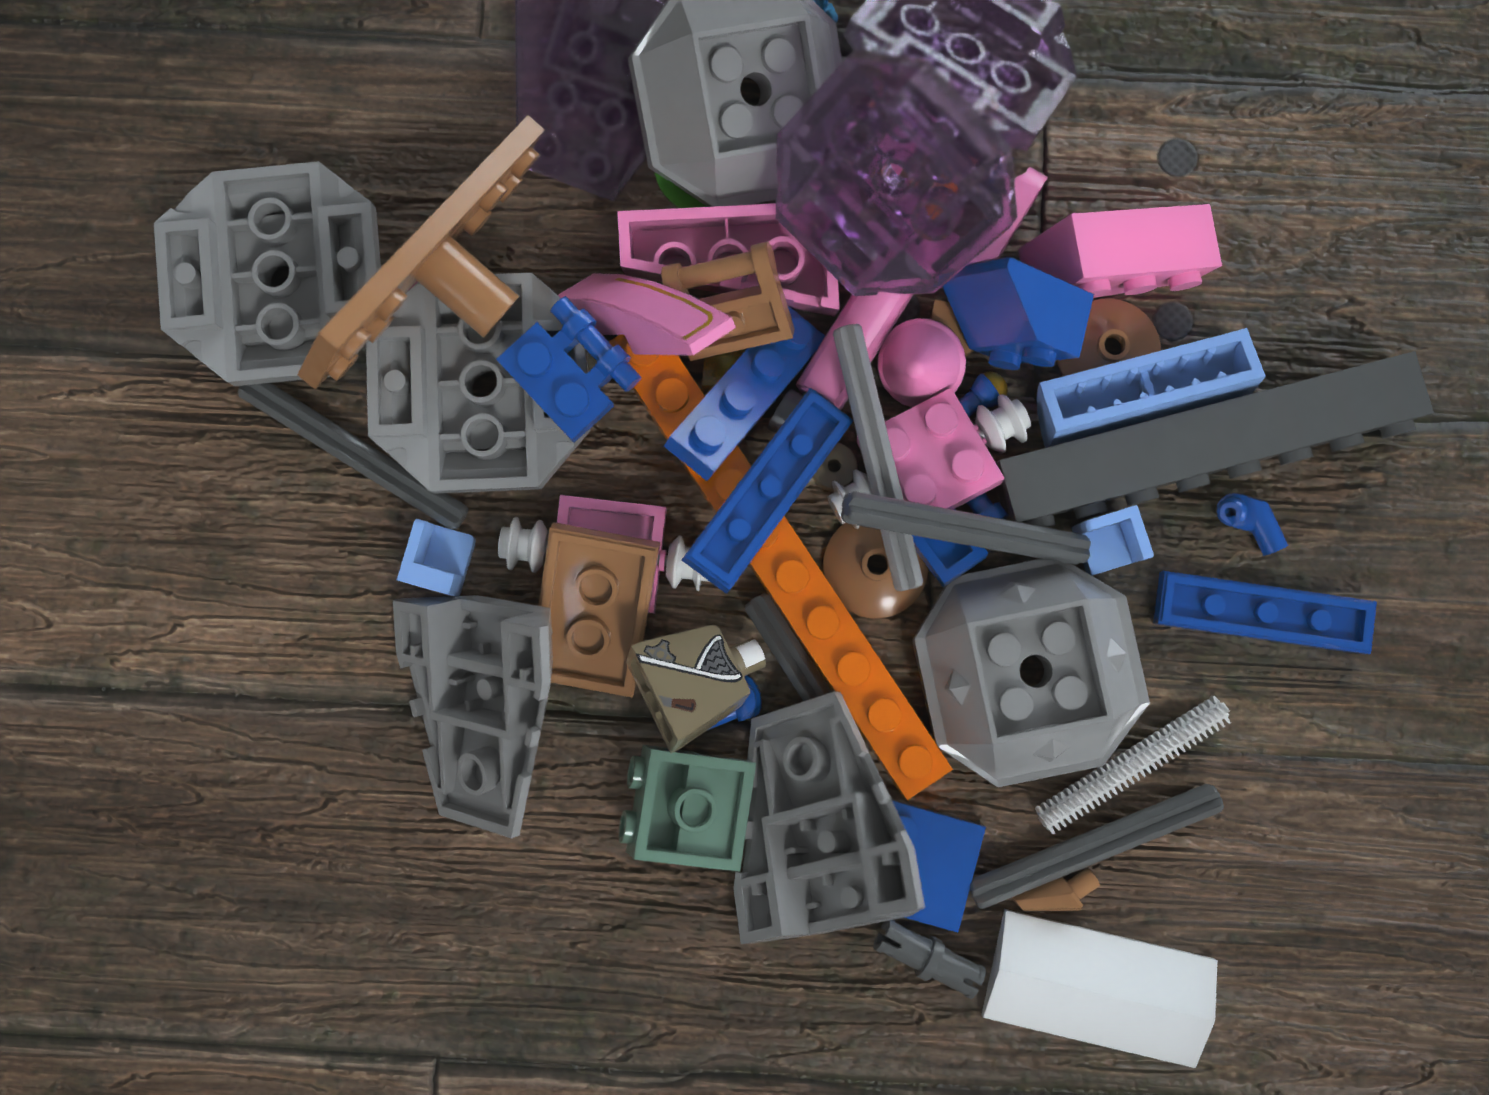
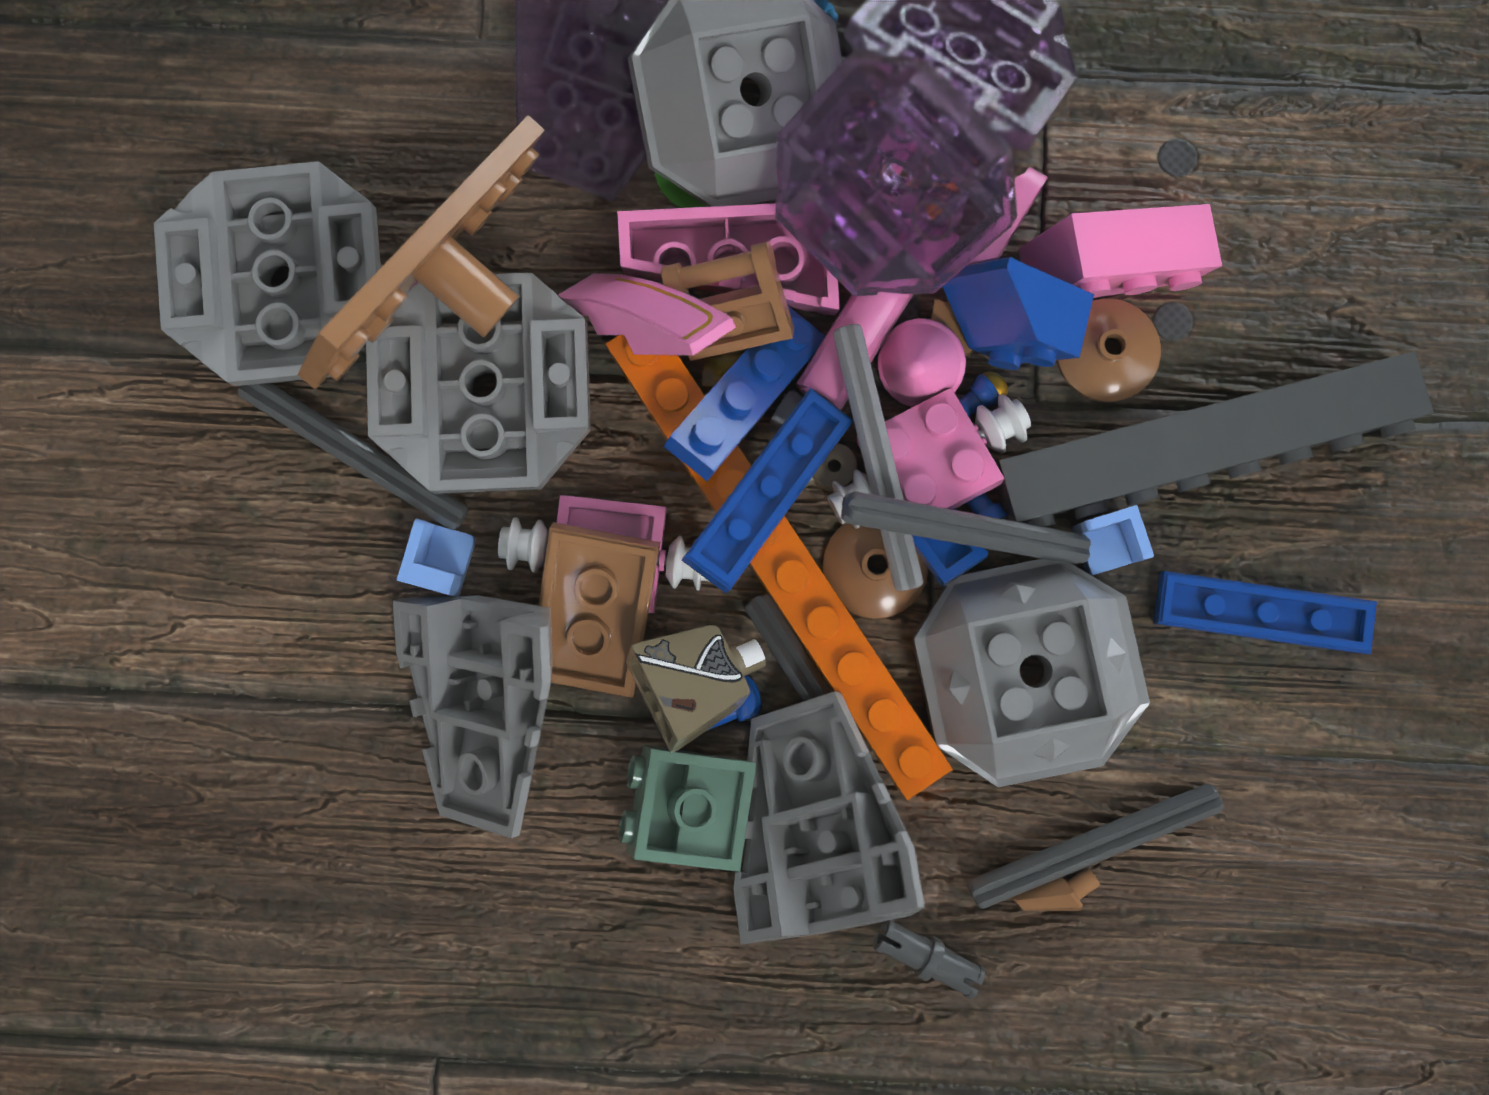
(556, 381): blue plate -> none
(945, 859): blue plate -> none
(1102, 989): white slope -> none
(1131, 763): white axle -> none
(1148, 387): light blue brick -> none
(1252, 516): blue arm -> none

